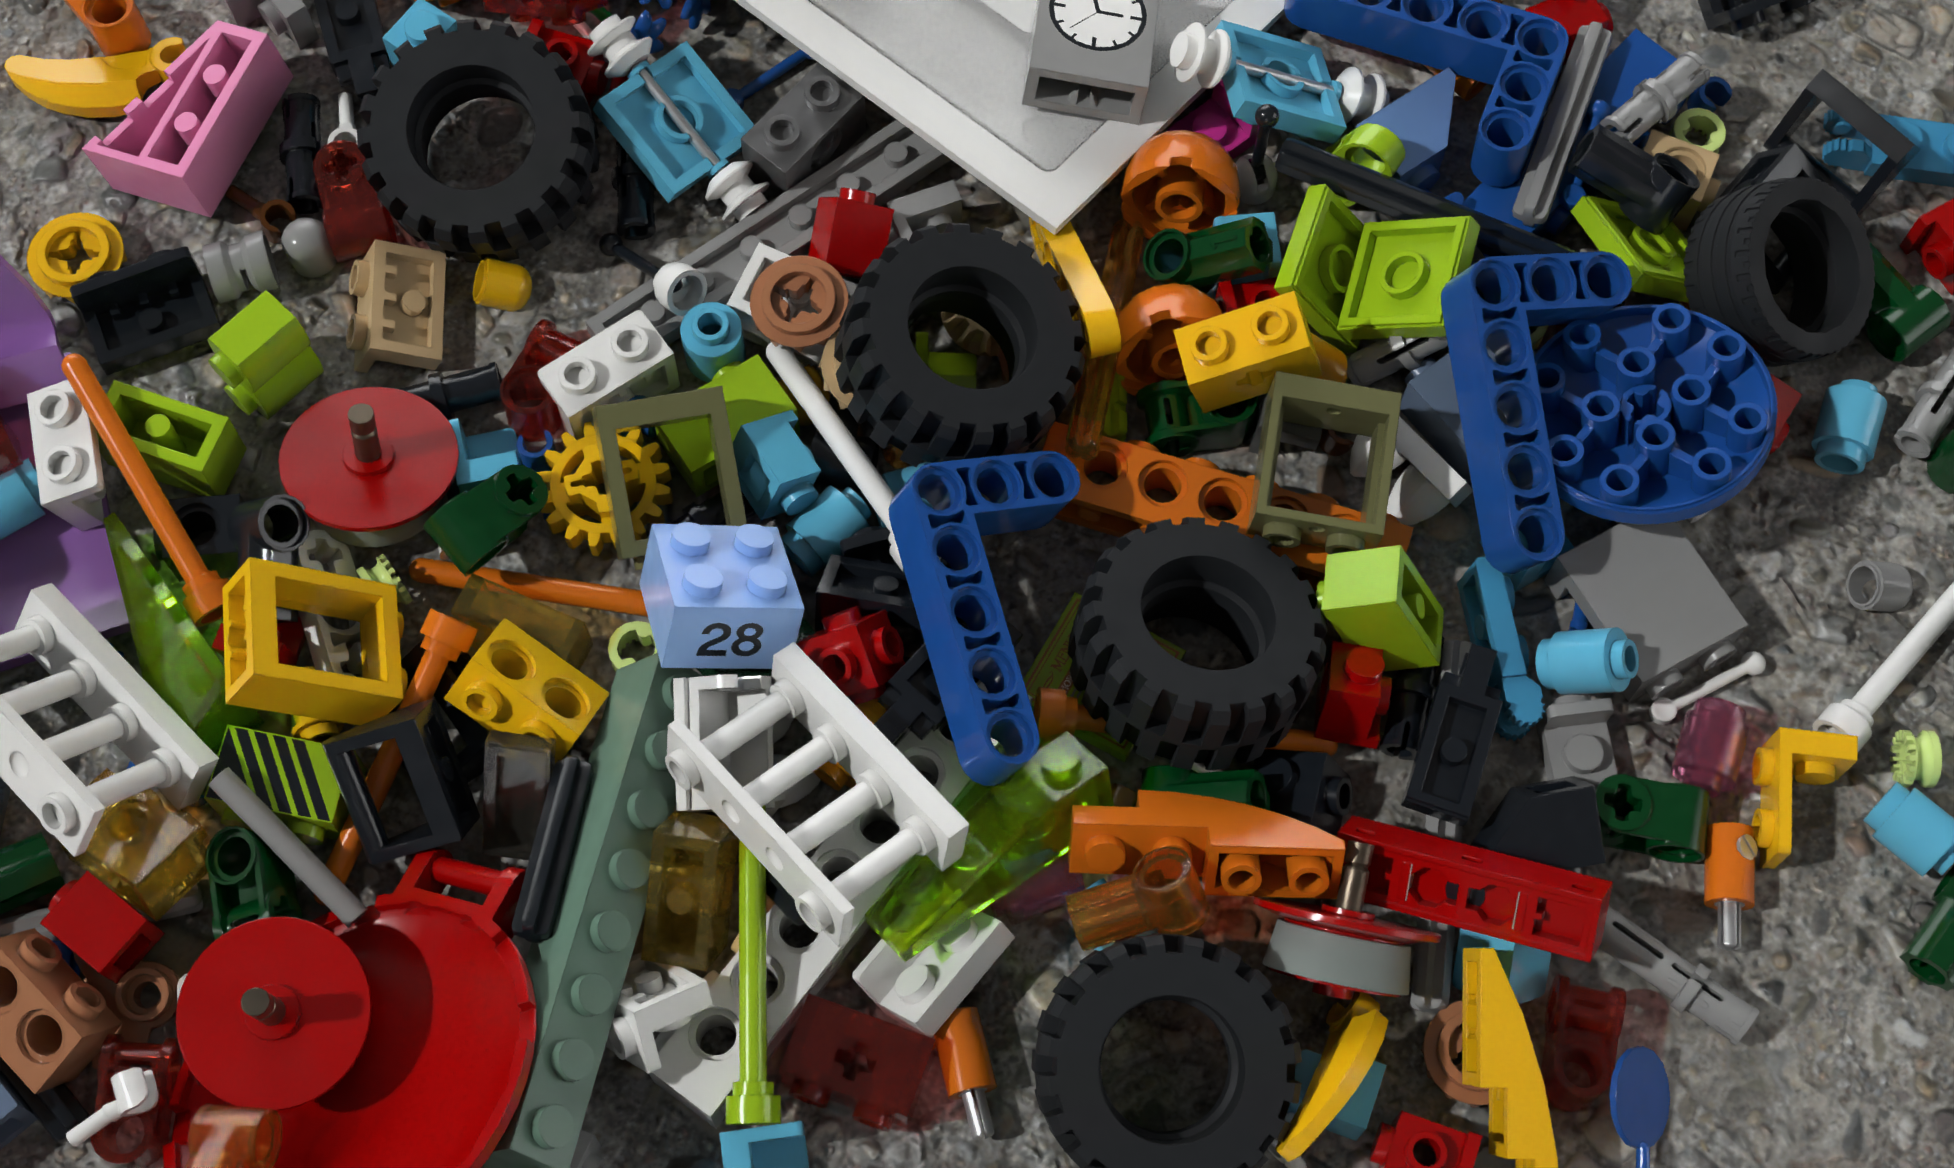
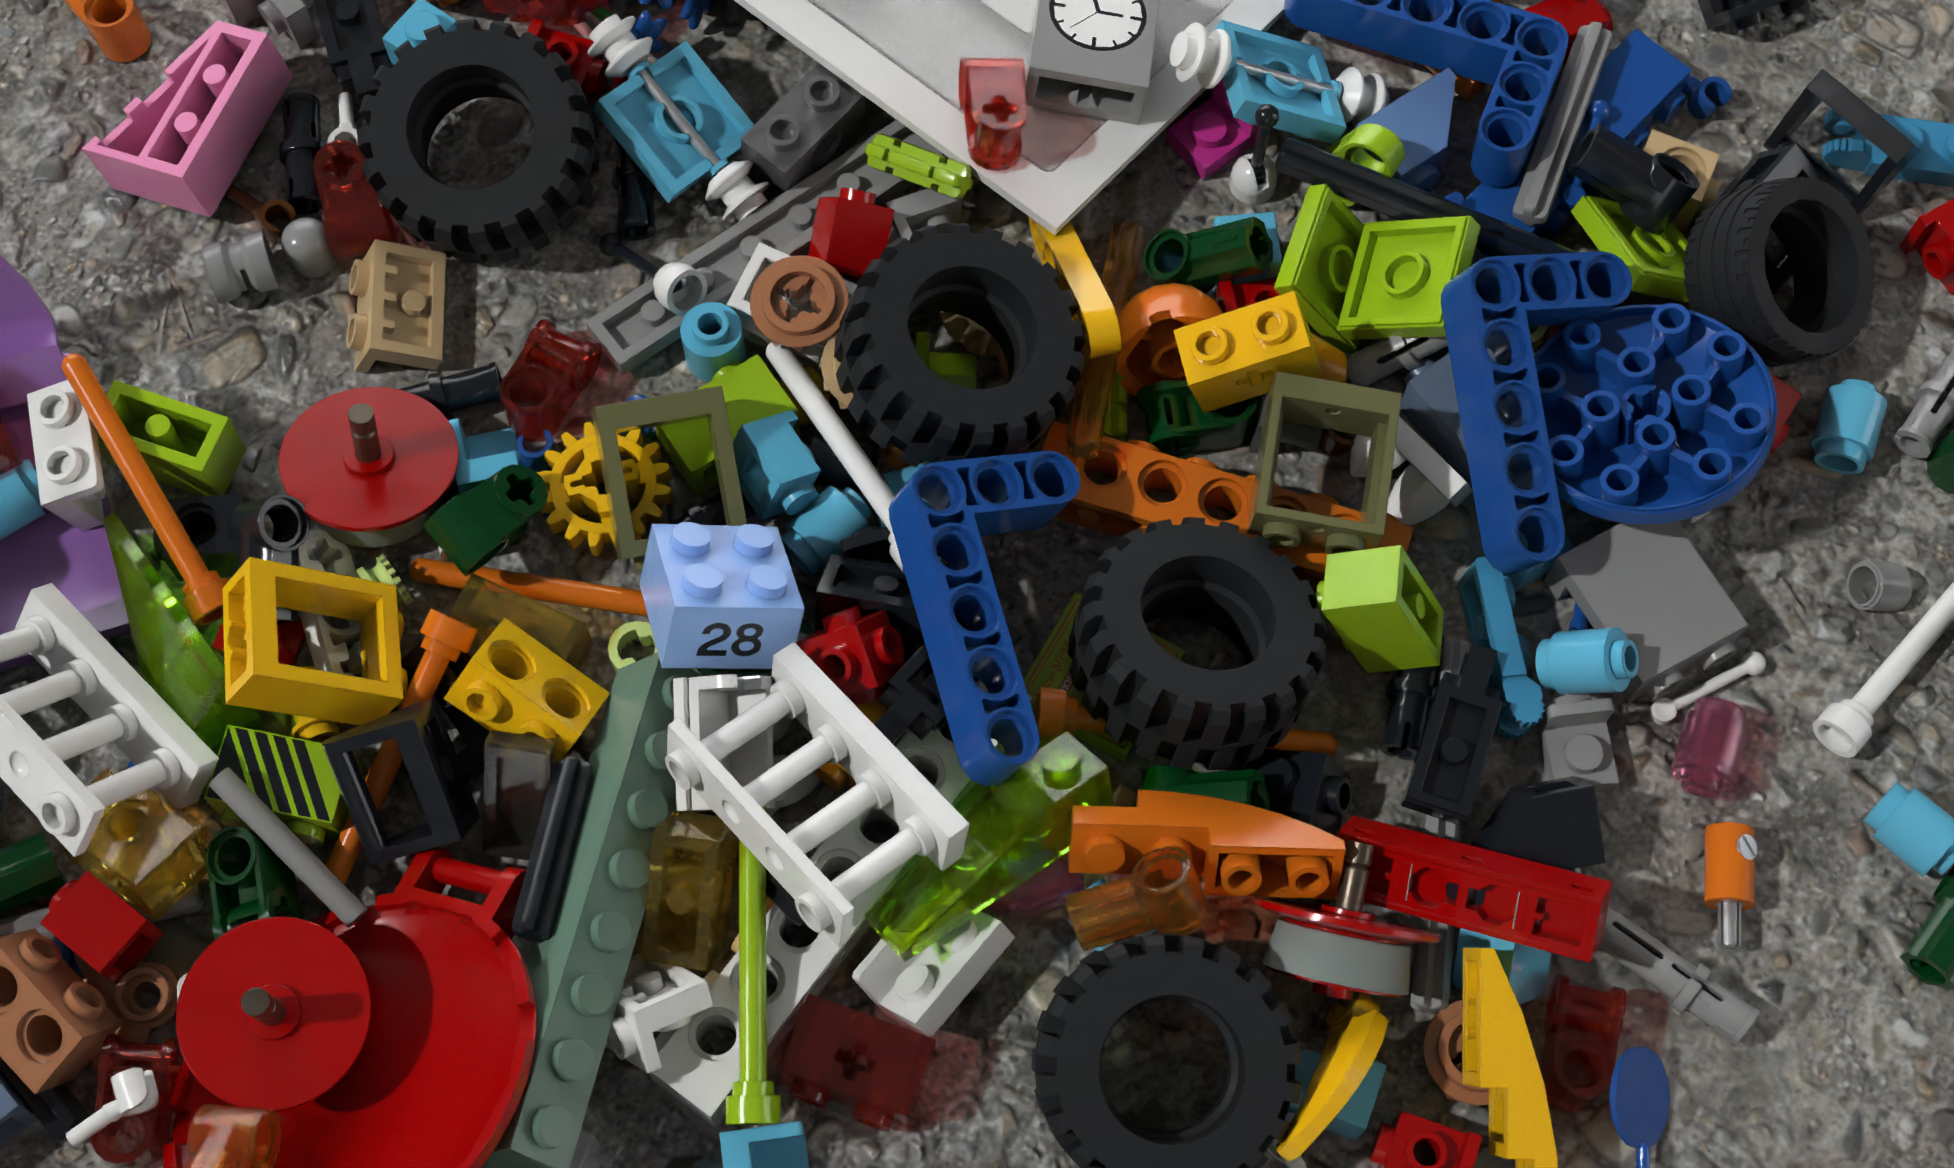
(60, 242): yellow gear -> none
(96, 84): yellow piece -> none
(146, 309): black bracket -> none
(264, 356): lime brick -> none
(501, 285): yellow piece -> none
(610, 369): white bracket -> none
(767, 77): blue hinge -> none
(919, 166): none -> lime axle
(967, 1066): orange piece -> none
(993, 109): none -> clear red piece
(1179, 183): orange cylinder -> none
(1352, 695): red brick -> none
(1657, 819): dark green piece -> none
(1658, 97): light grey pin -> none
(1703, 120): yellowish green bush -> none
(1814, 760): yellow bracket -> none
(1901, 314): dark green piece -> none
(1916, 758): yellowish green bush -> none

